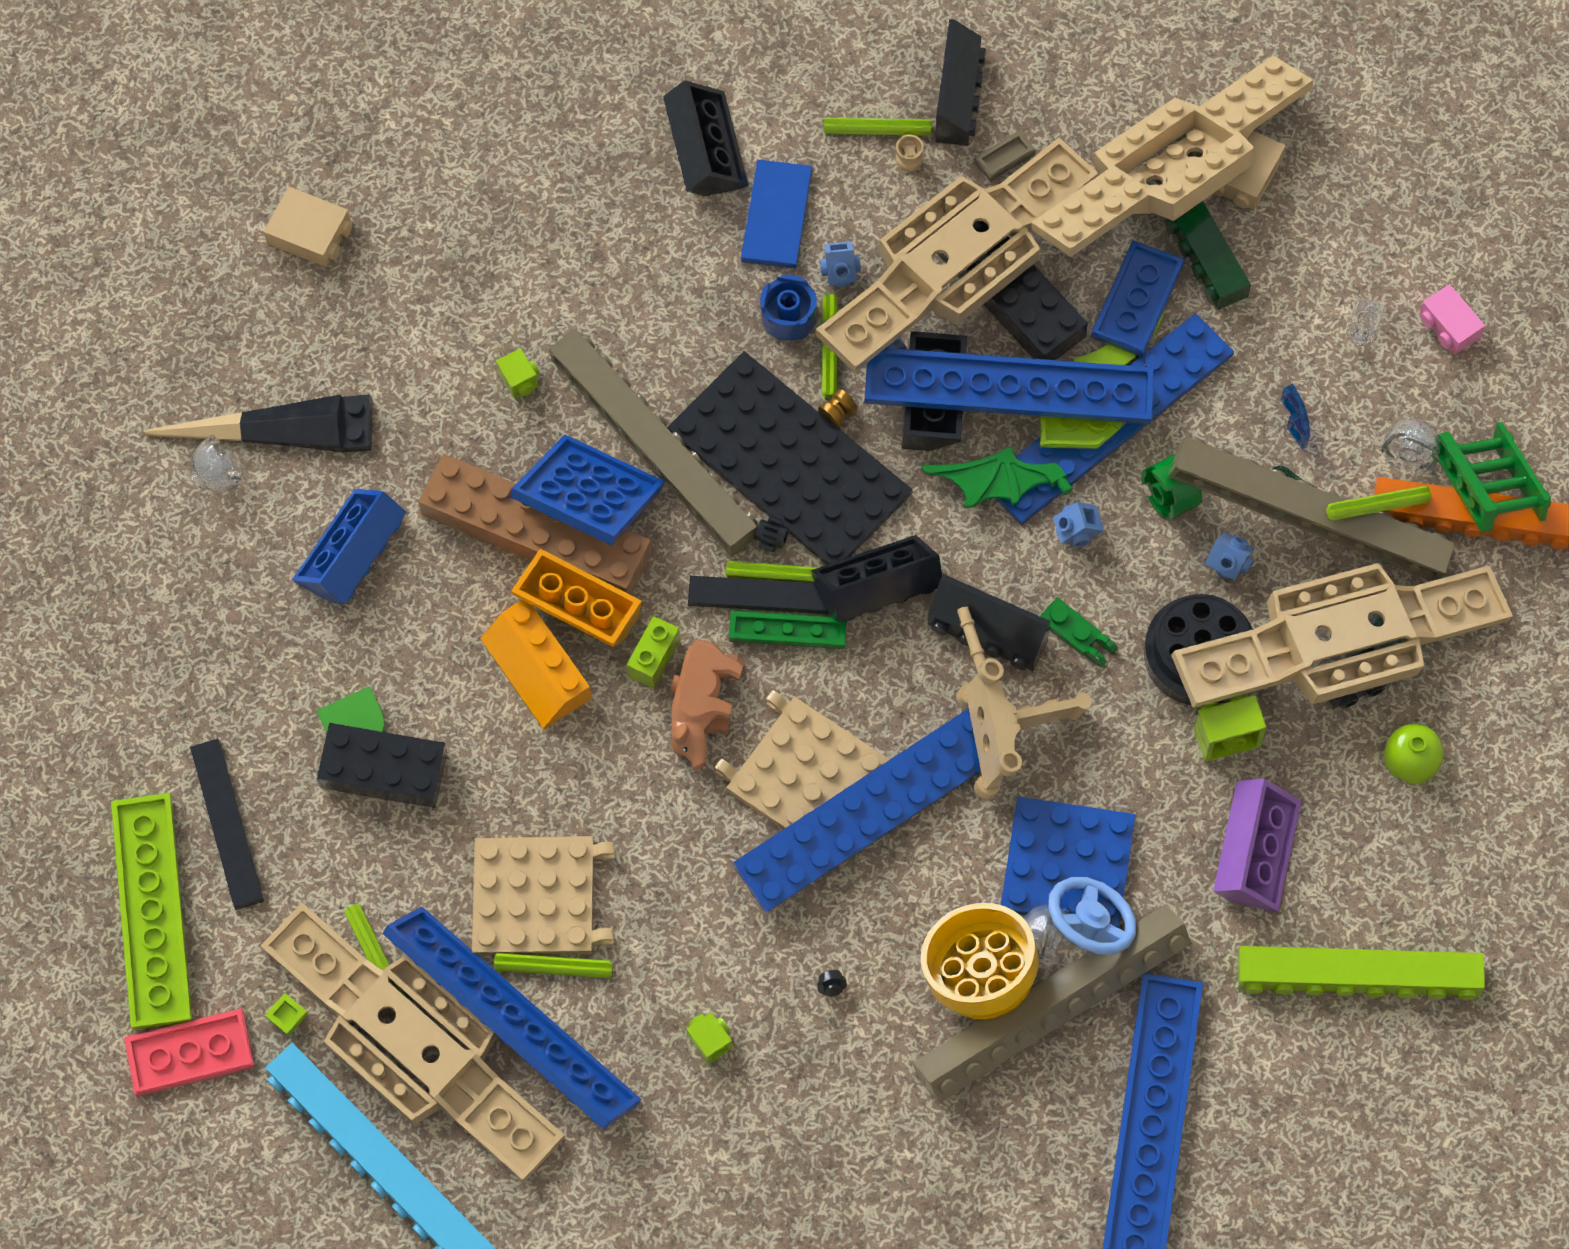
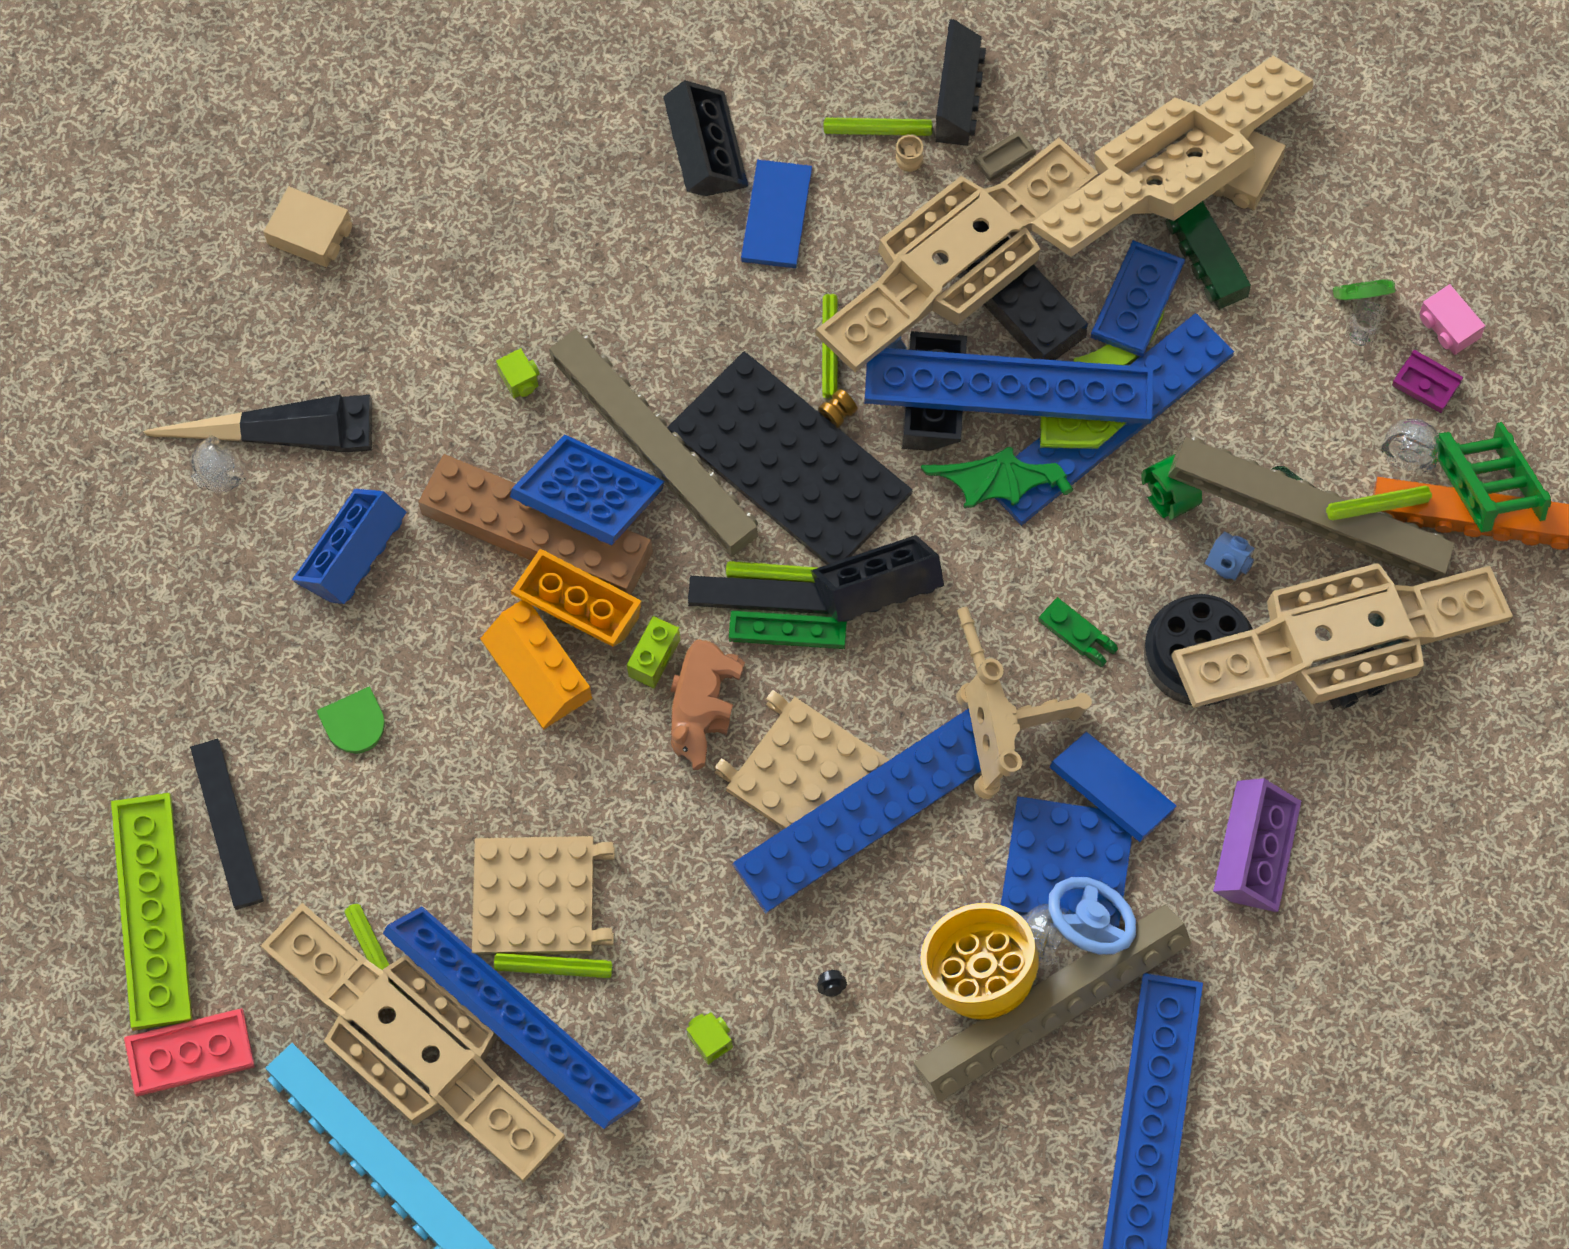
(286, 1014): lime plate -> none
(382, 765): black brick -> none
(771, 534): black gear -> none
(788, 307): blue brick -> none
(840, 264): medium blue brick -> none
(1000, 626): black slope -> none
(1078, 524): medium blue brick -> none
(1113, 786): none -> blue tile
(1229, 727): lime brick -> none
(1298, 421): clear blue slope -> none
(1360, 971): lime brick -> none
(1364, 289): none -> bright green tile
(1413, 753): lime cylinder -> none
(1427, 381): none -> magenta plate

